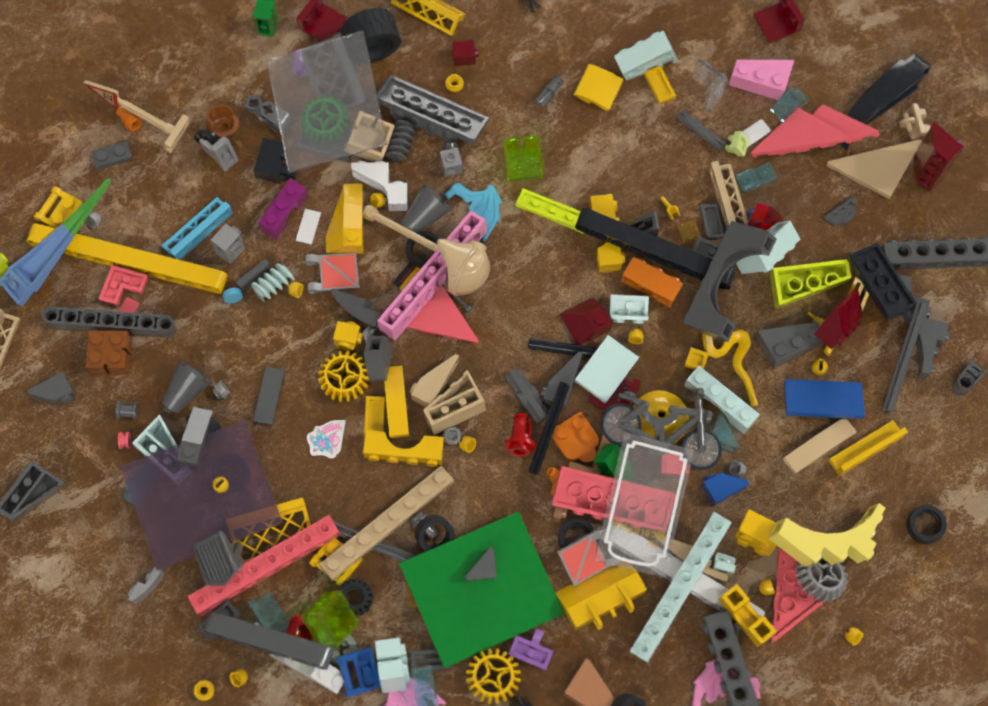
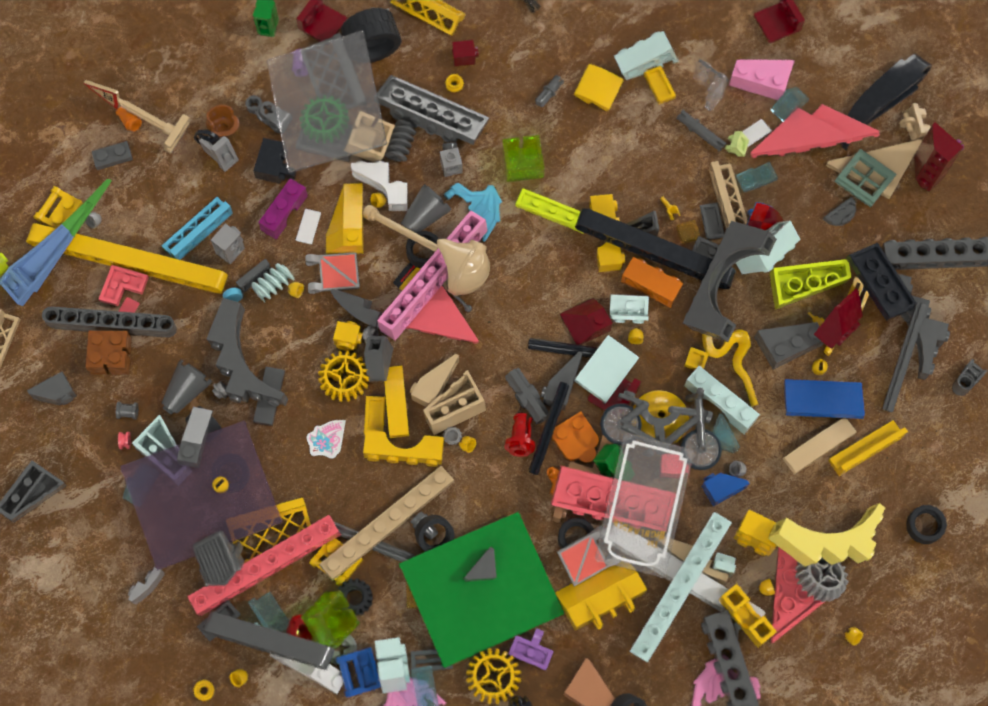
(226, 338): none -> dark grey arch
(855, 189): none -> sand green piece

